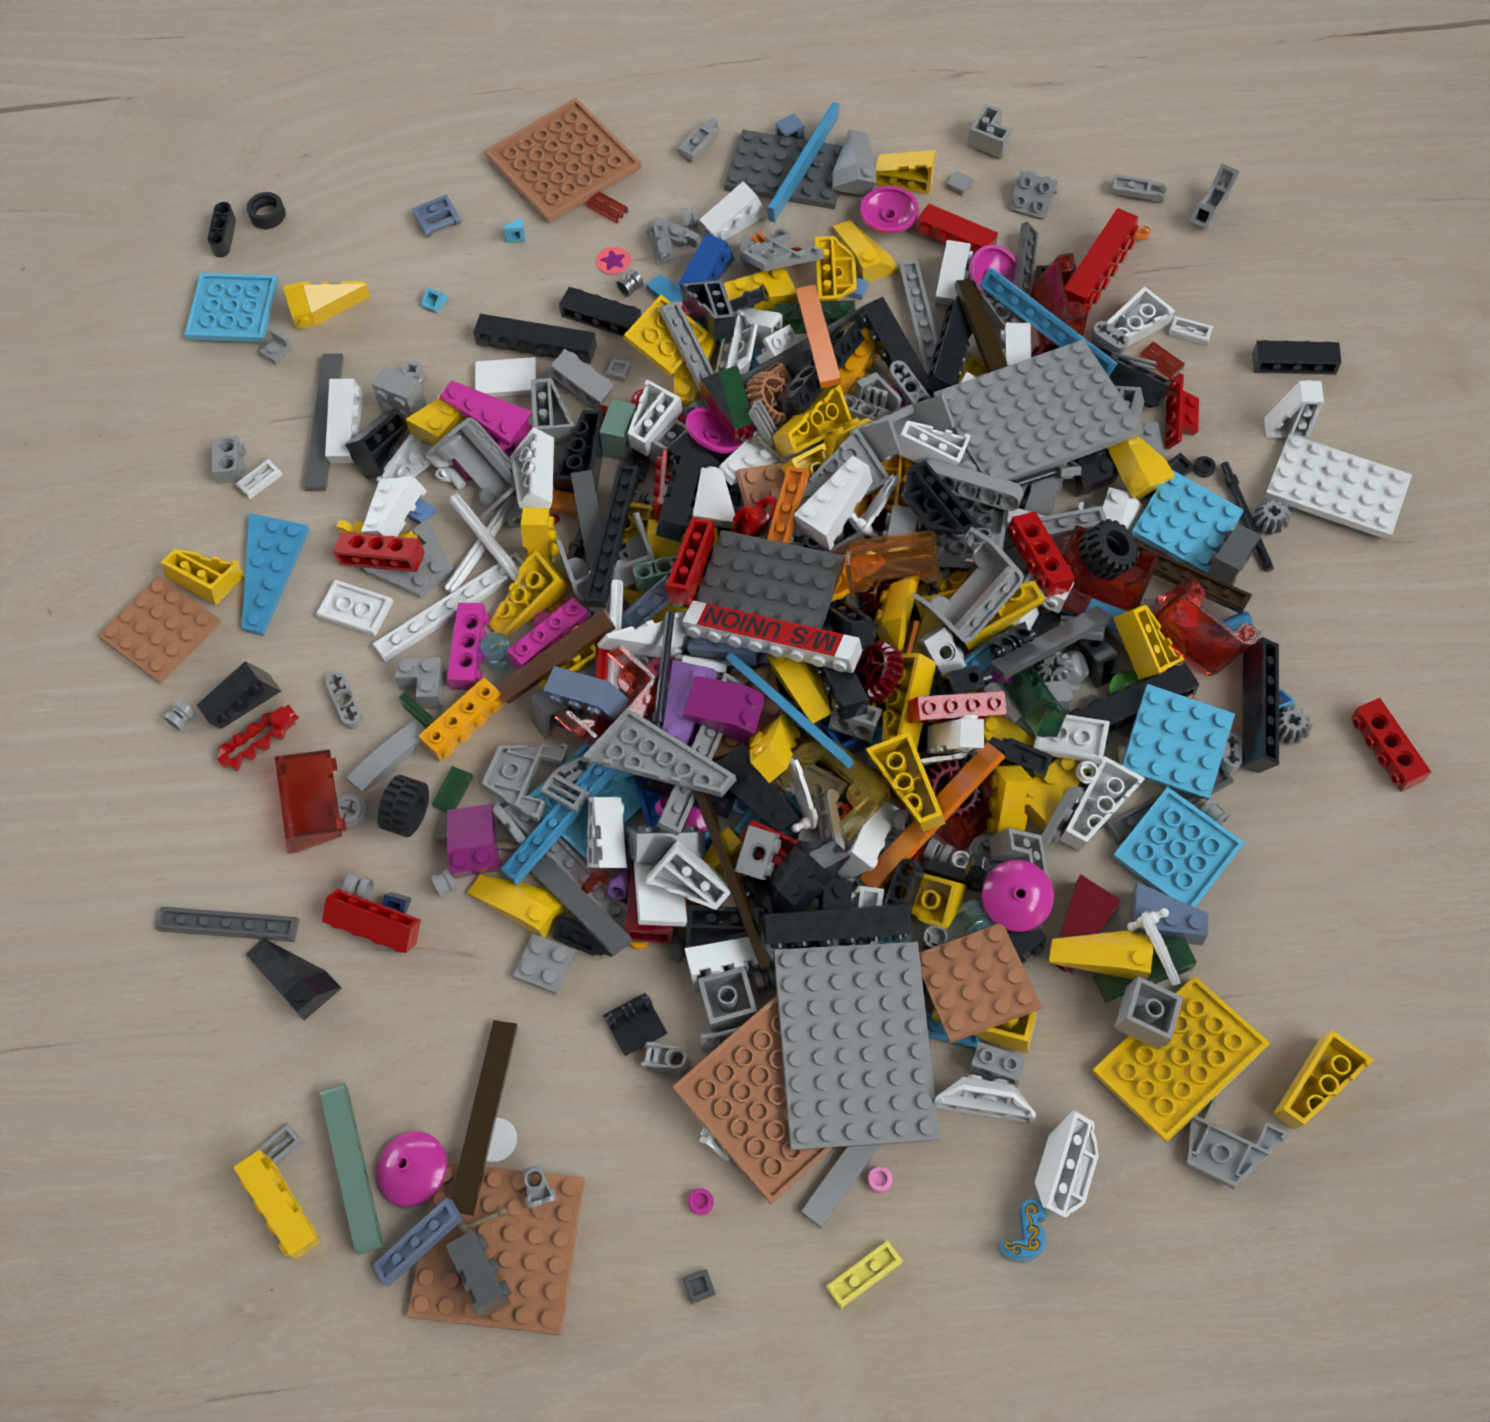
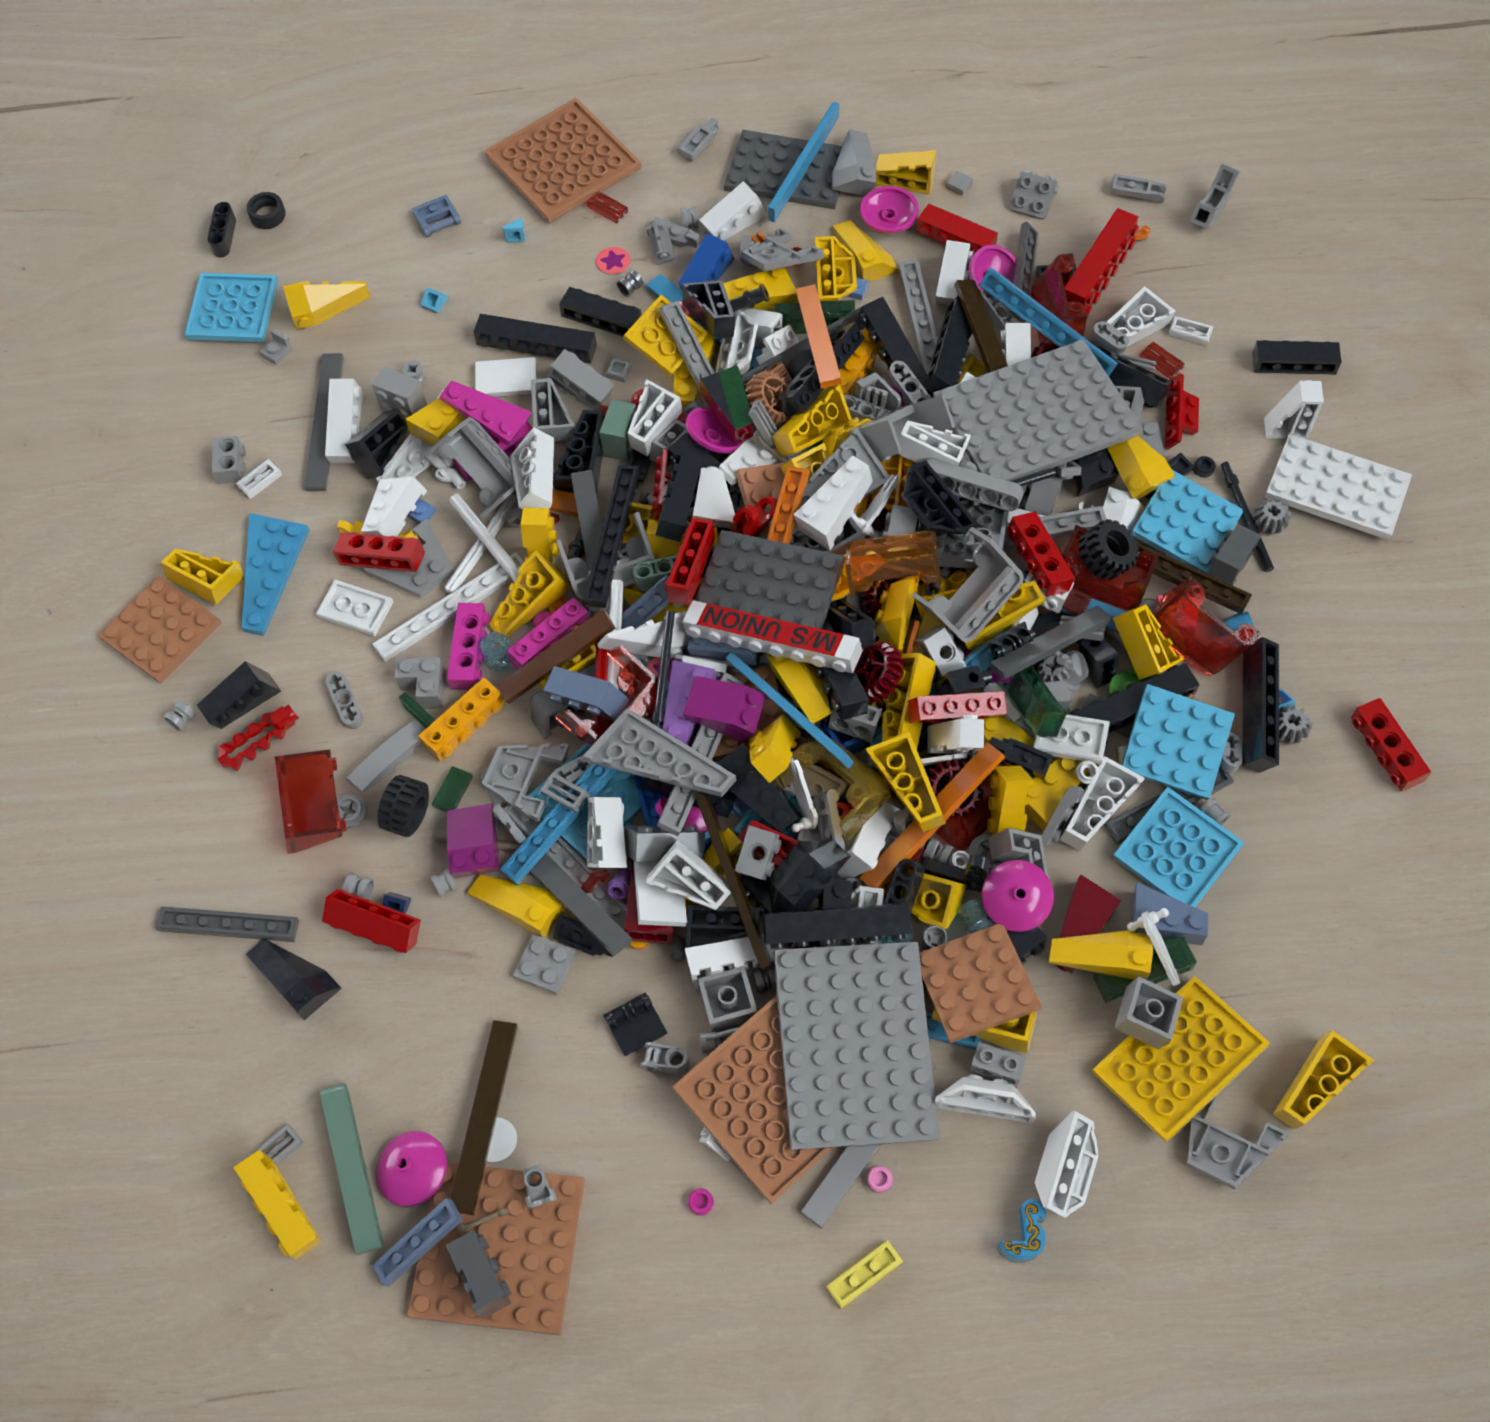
(699, 1286): dark grey tile -> none
(790, 125): sand blue panel -> none
(988, 133): light grey brick -> none

